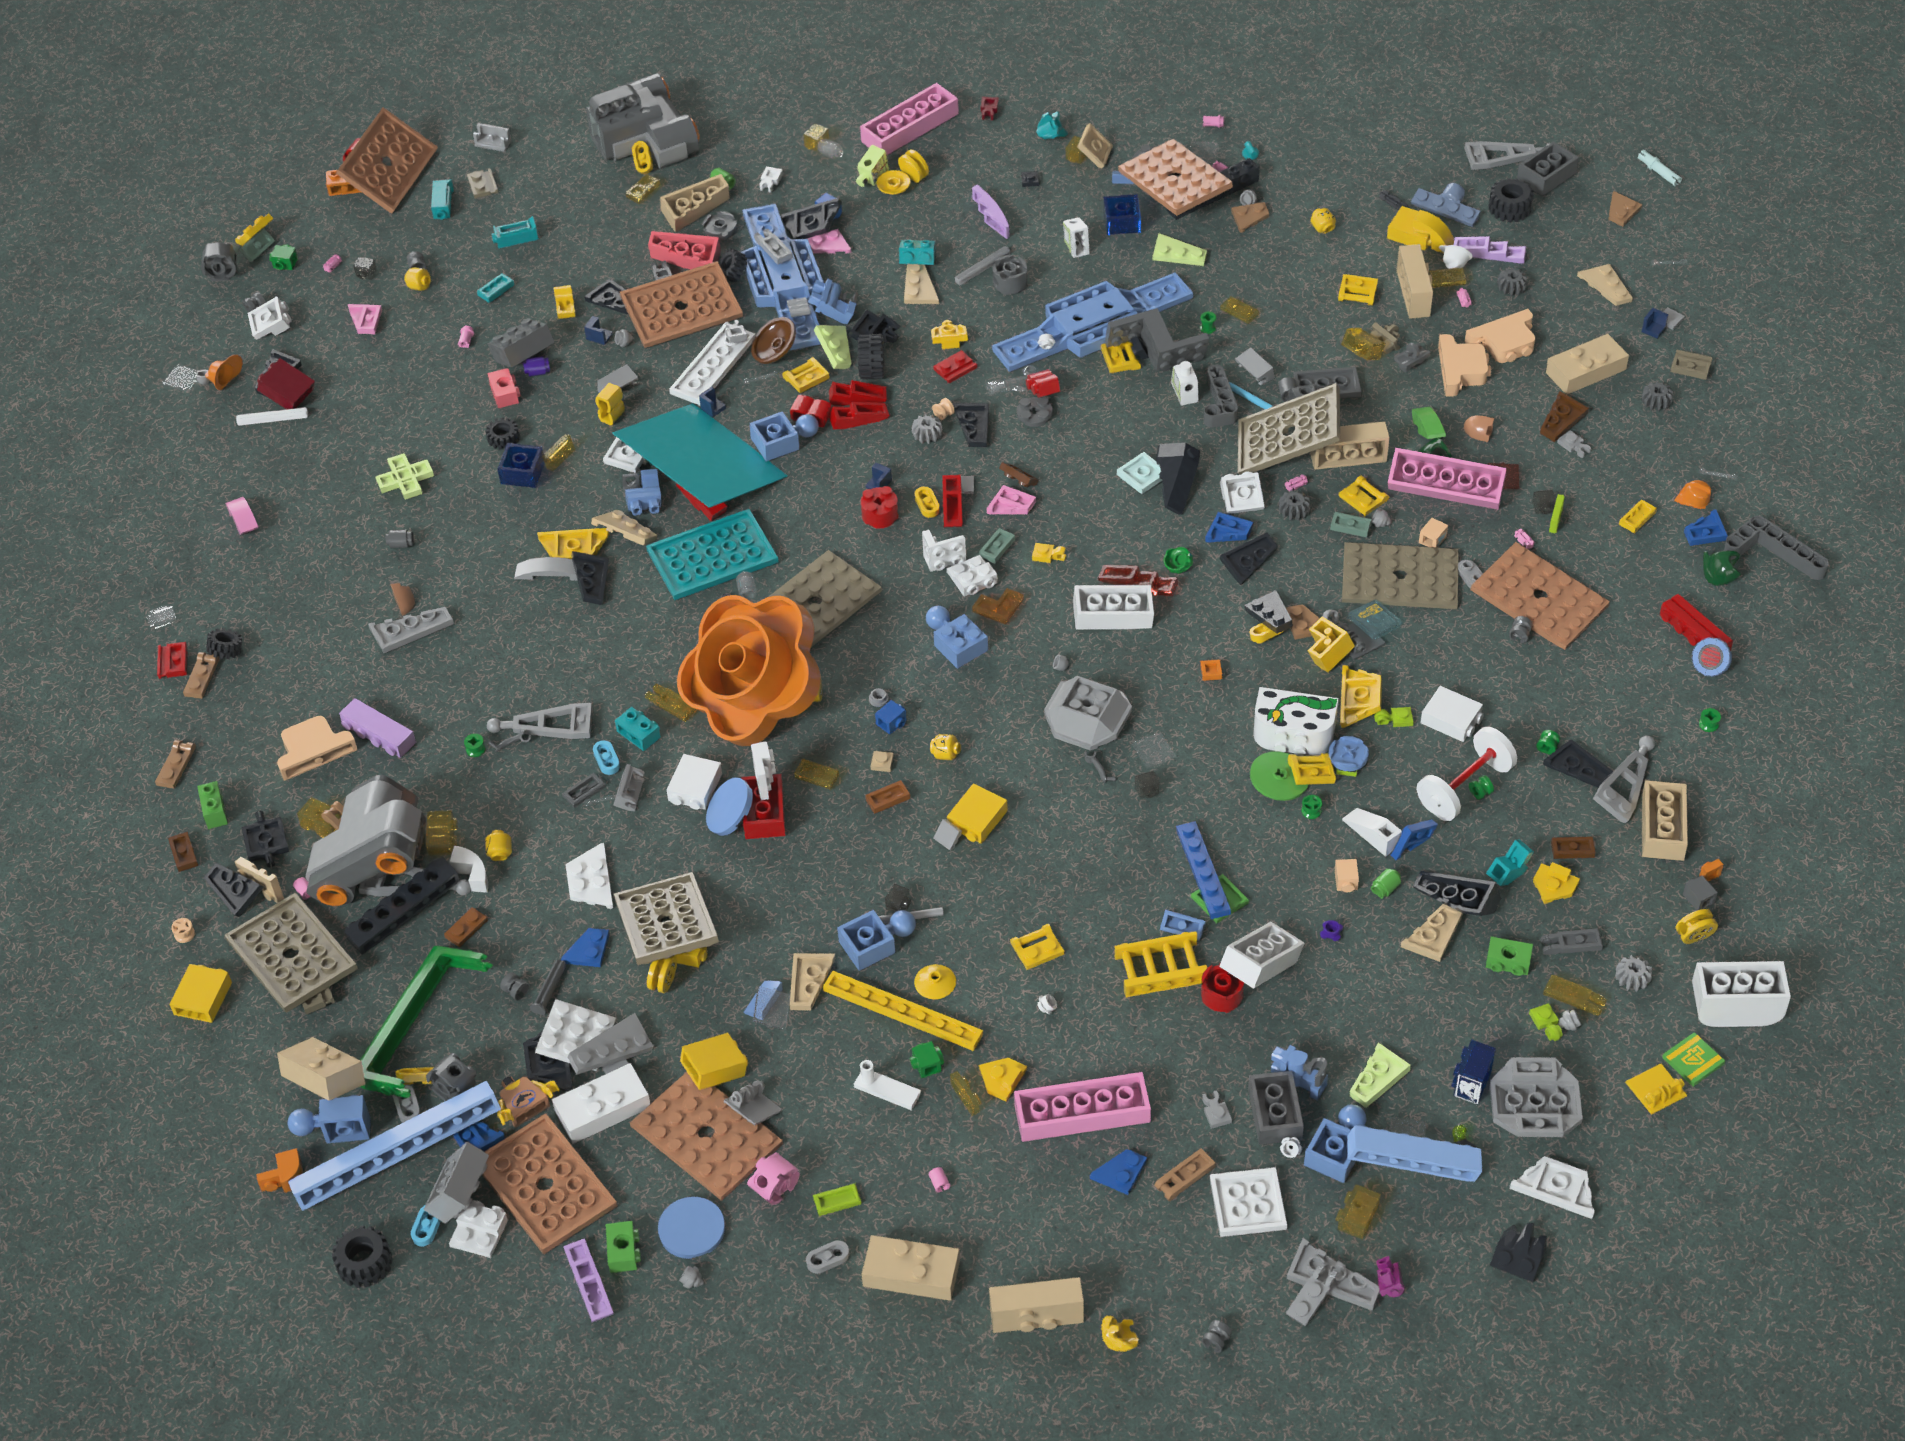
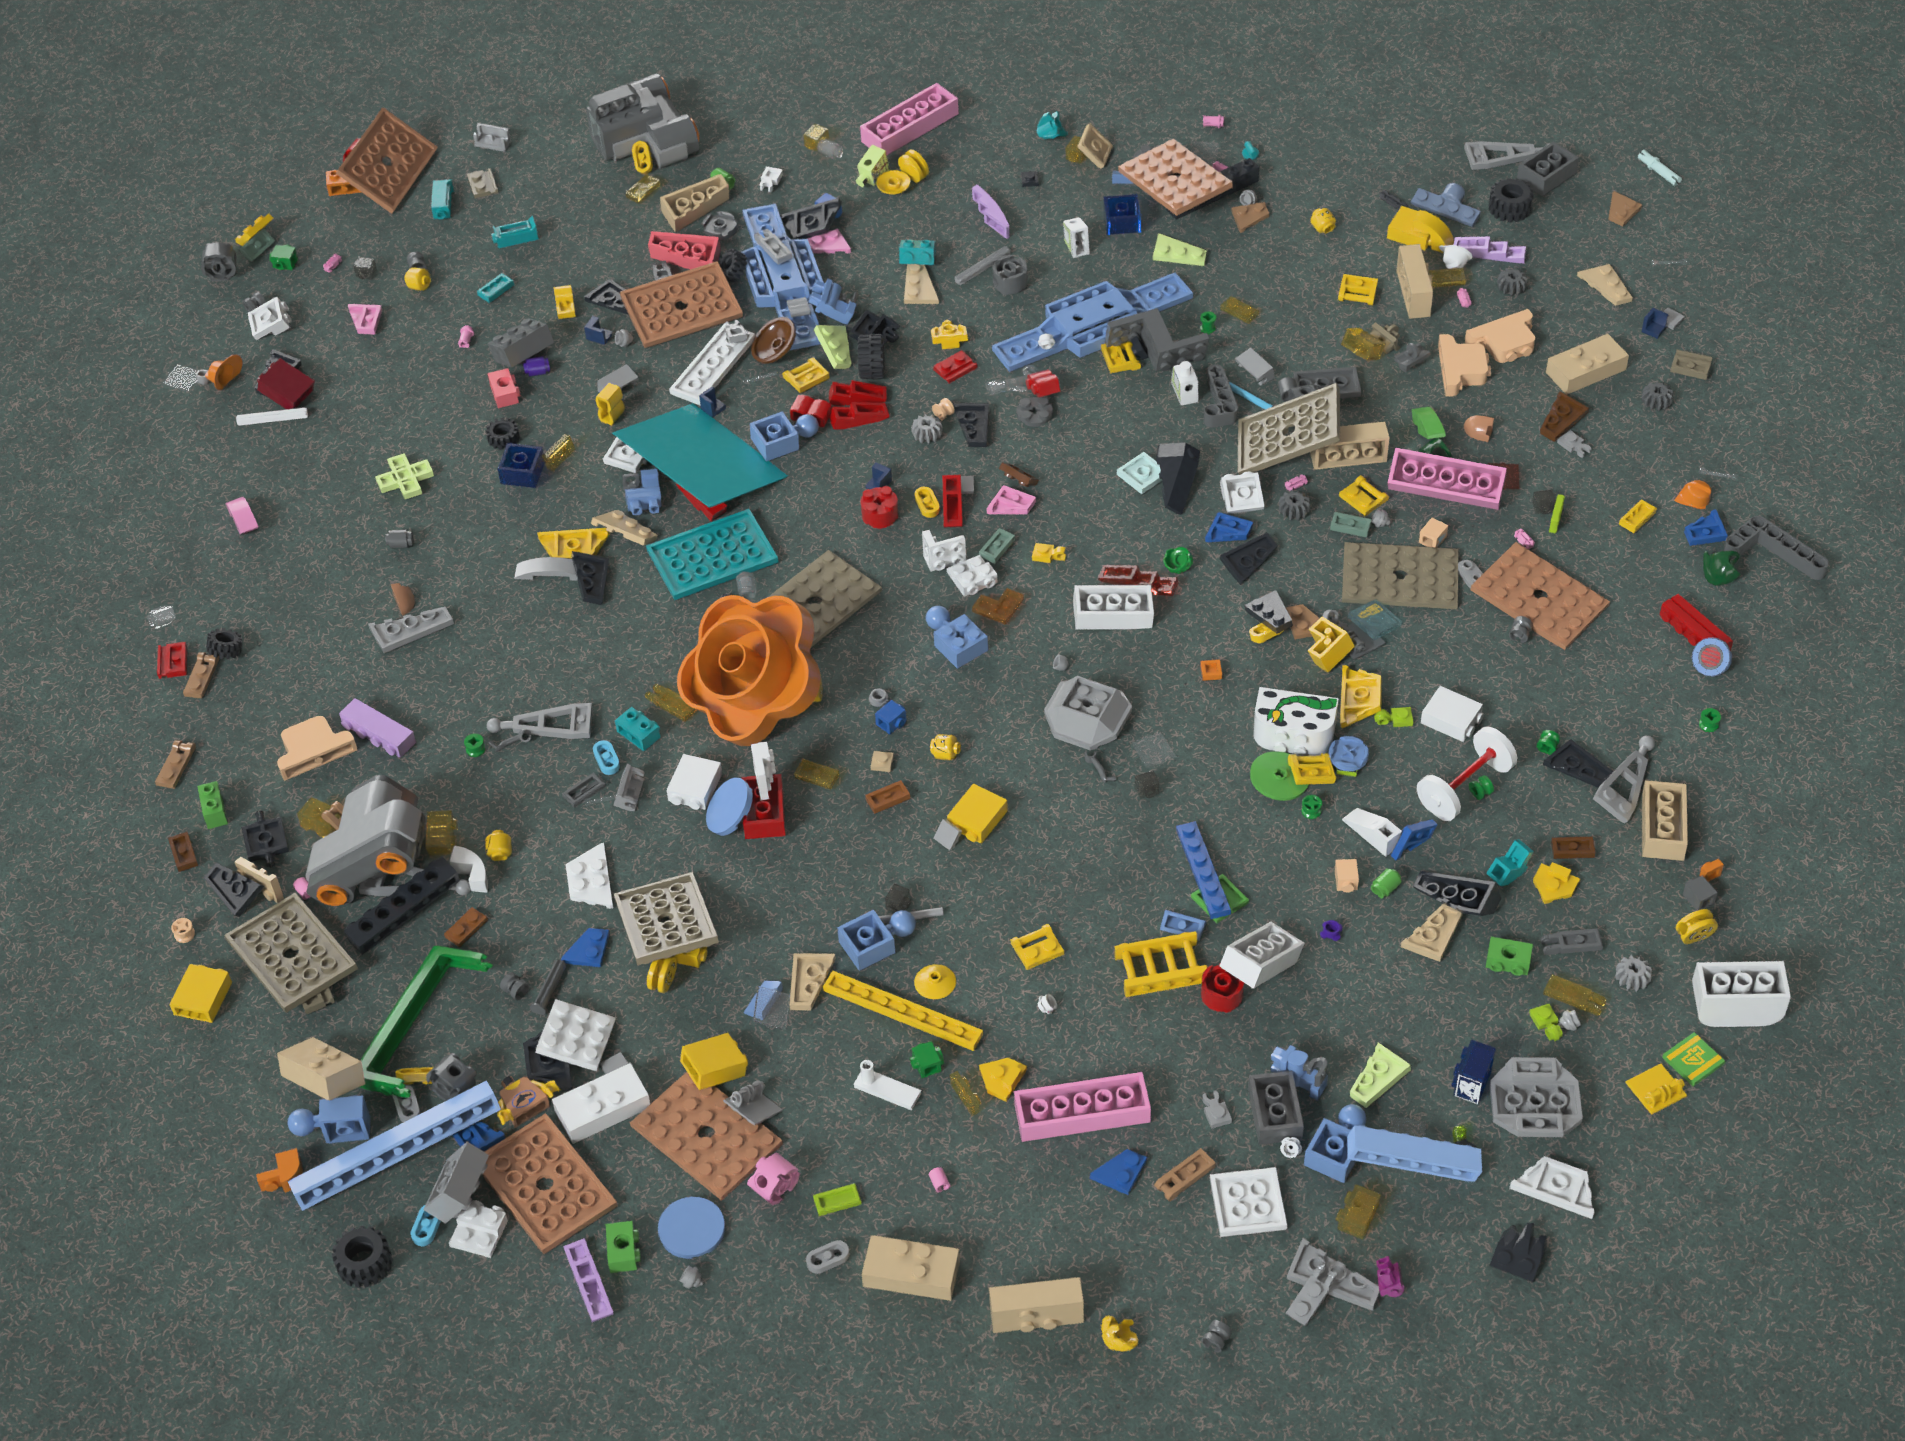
(613, 1045): light grey wing -> none
(989, 106): dark red plate -> none

